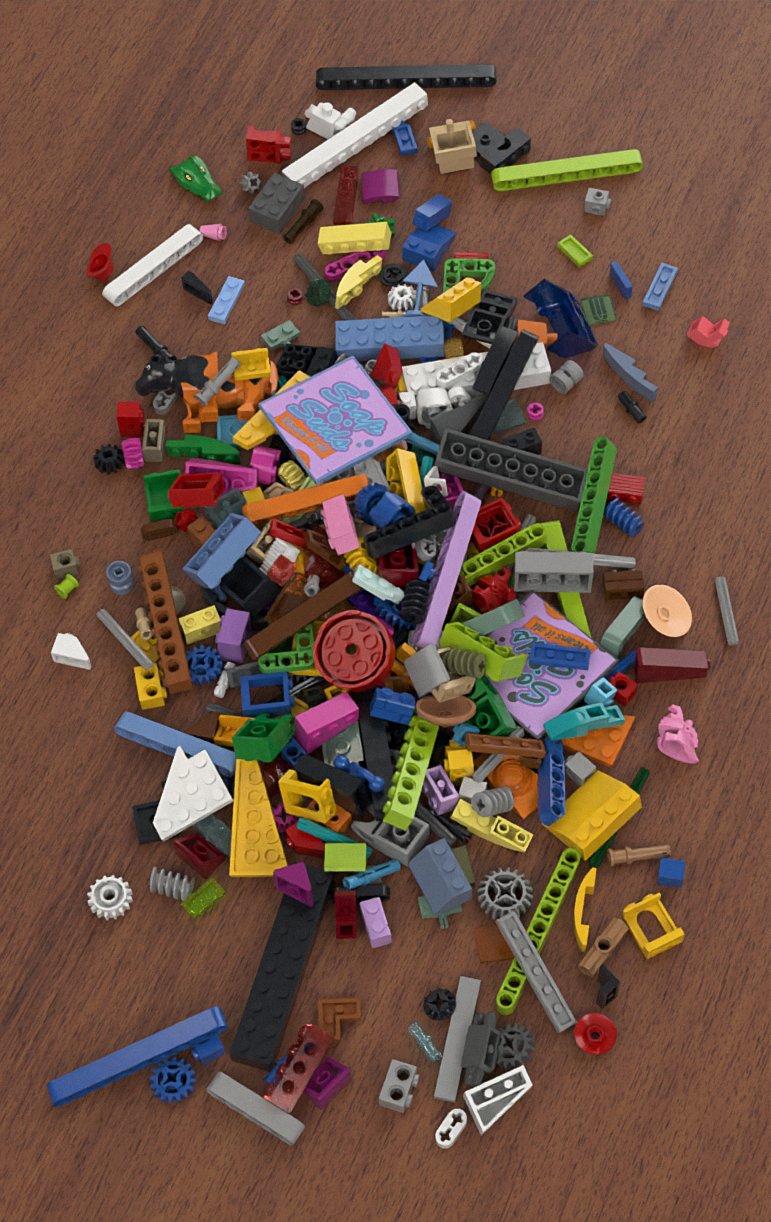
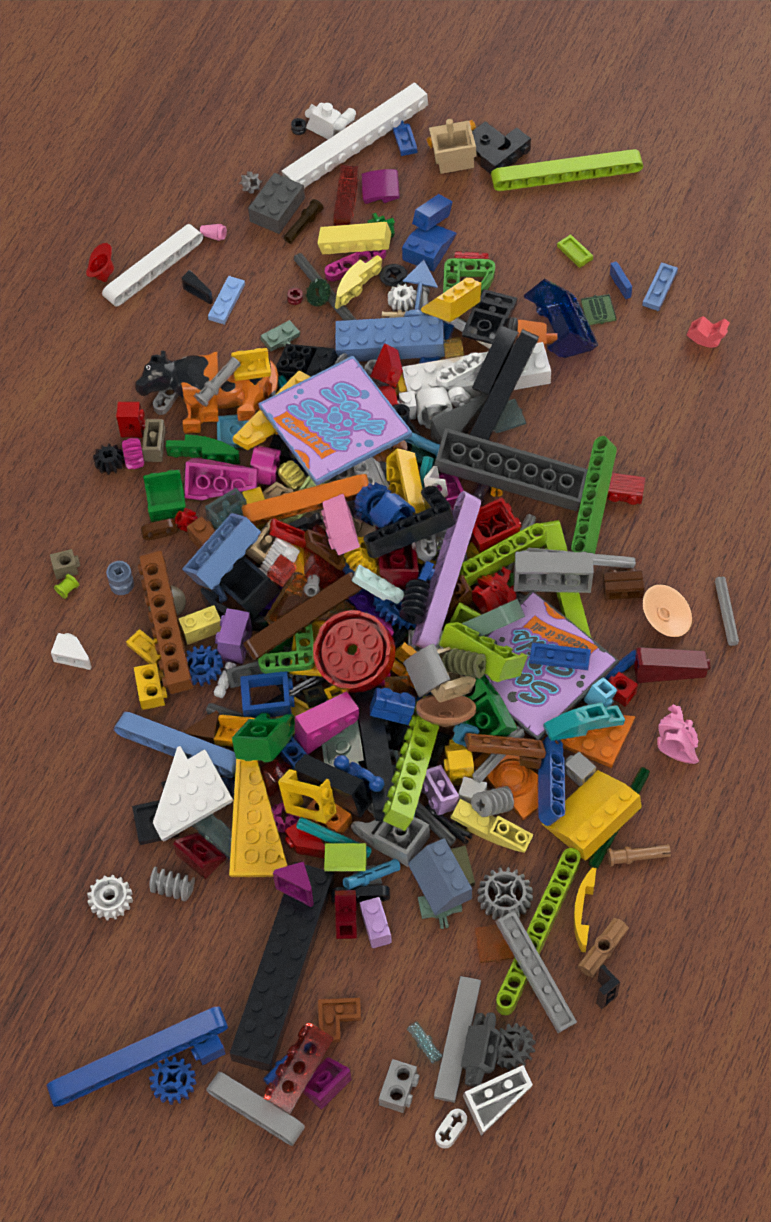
(125, 640): light grey axle -> none
(143, 623): tan pin -> none
(152, 343): black pin -> none
(196, 177): green animal -> none
(196, 489): red window -> none
(203, 898): clear neon green plate -> none
(267, 146): red hips -> none
(403, 76): black beam -> none
(446, 1009): black gear -> none
(526, 441): black brick -> none
(535, 416): dark pink bush -> none
(567, 376): light grey wheel -> none
(595, 1024): red dish -> none
(597, 201): light grey brick -> none
(623, 518): blue piece -> none
(623, 627): sand green beam -> none
(626, 370): sand blue slope -> none
(632, 407): black axle -> none
(653, 904): yellow panel -> none
(671, 872): blue panel -> none

